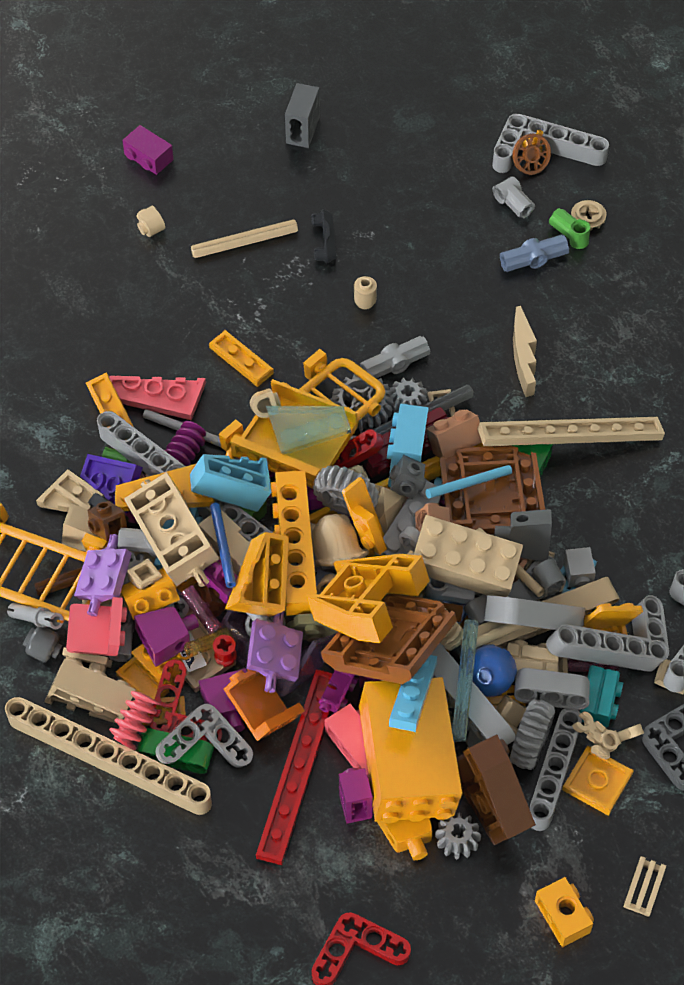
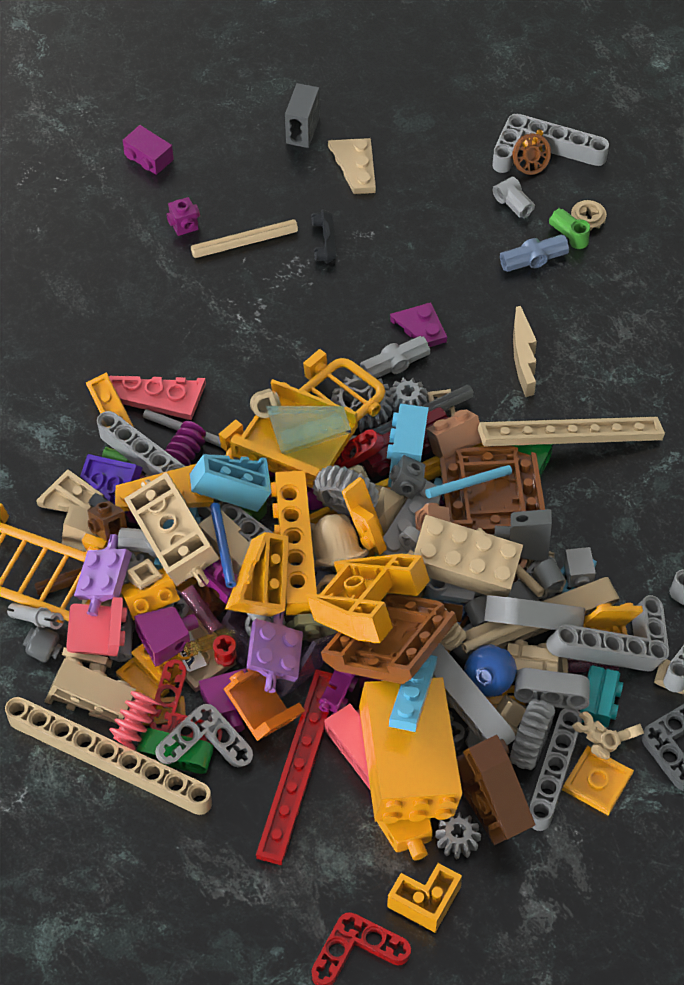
(150, 221): tan plate -> none
(183, 216): none -> magenta brick
(241, 358): light orange tile -> none
(355, 795): magenta brick -> none
(356, 162): none -> tan wing
(365, 292): tan brick -> none
(421, 322): none -> magenta wing
(427, 902): none -> light orange brick
(465, 679): clear light blue axle -> none
(565, 927): light orange brick -> none
(652, 866): tan tile -> none

